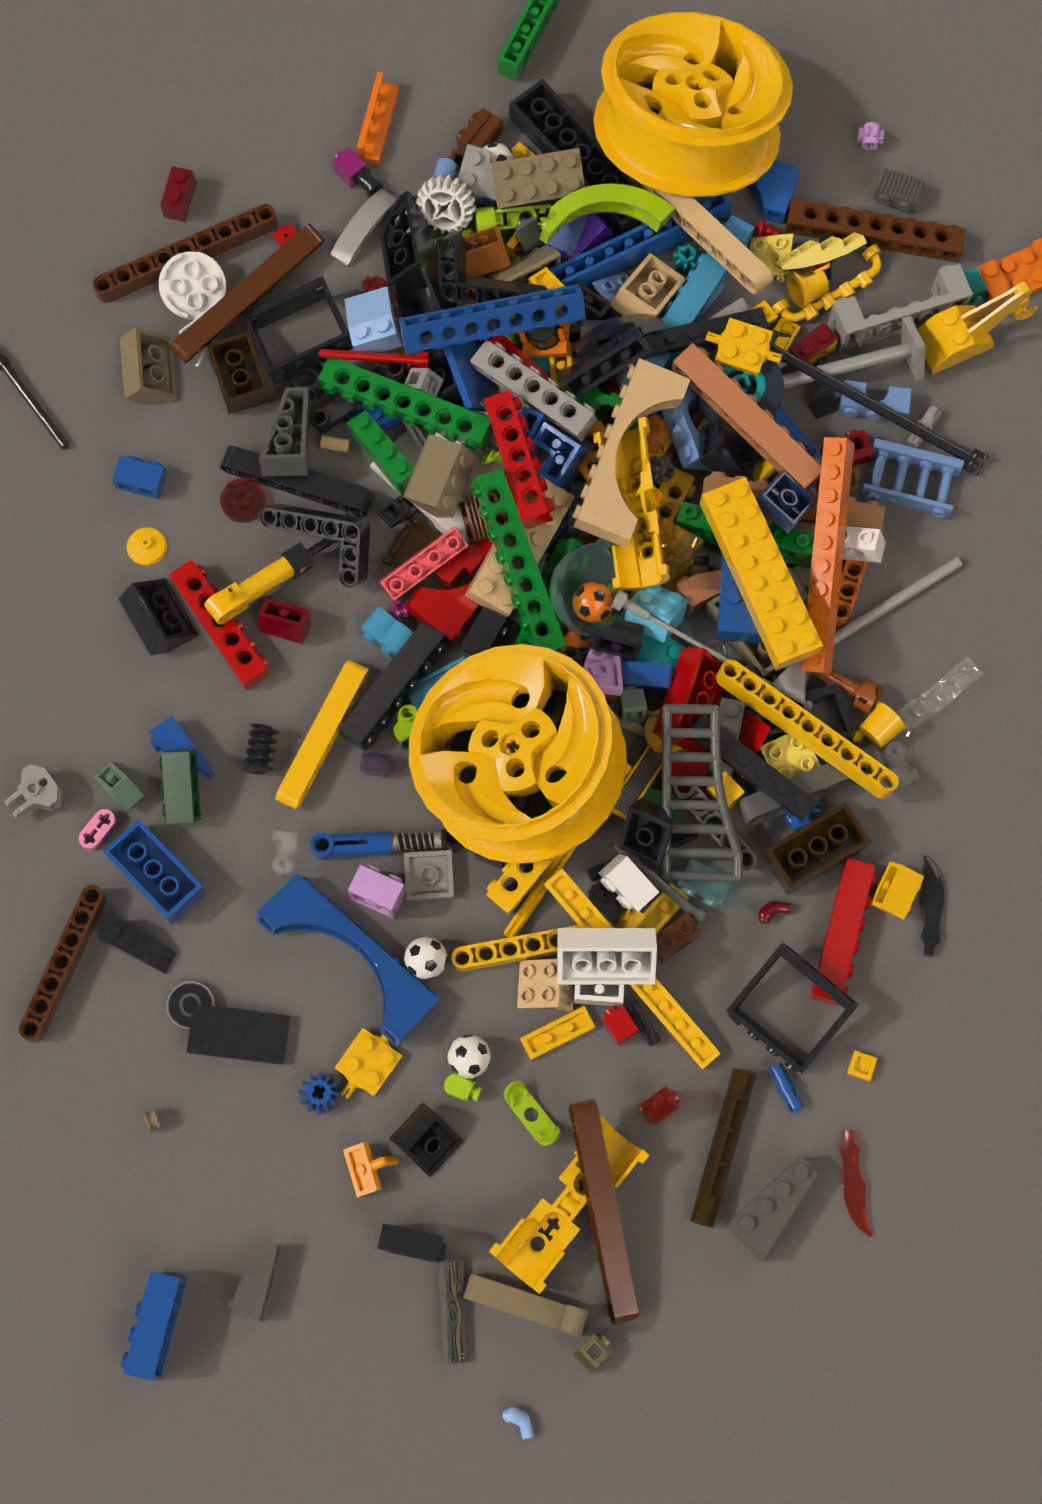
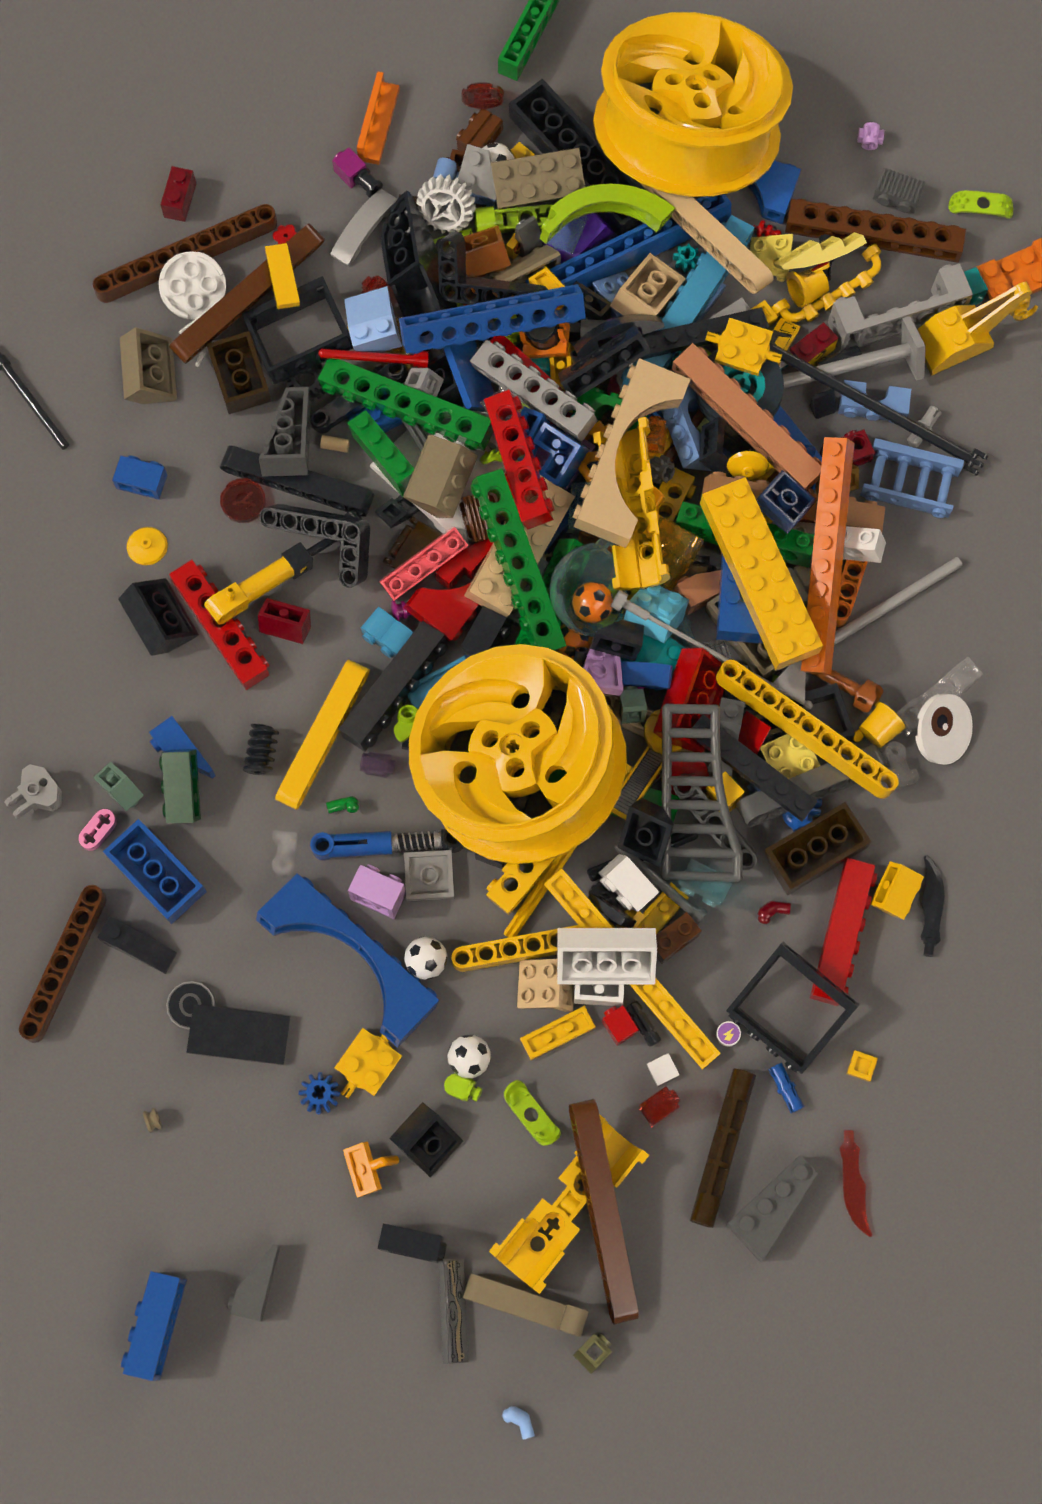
(282, 276): none -> yellow tile
(349, 803): none -> green arm
(482, 96): none -> clear red tile
(611, 911): none -> black tile
(662, 1069): none -> white tile
(728, 1033): none -> medium lavender tile
(747, 464): none -> yellow piece
(944, 728): none -> white tile
(966, 202): none -> lime piece

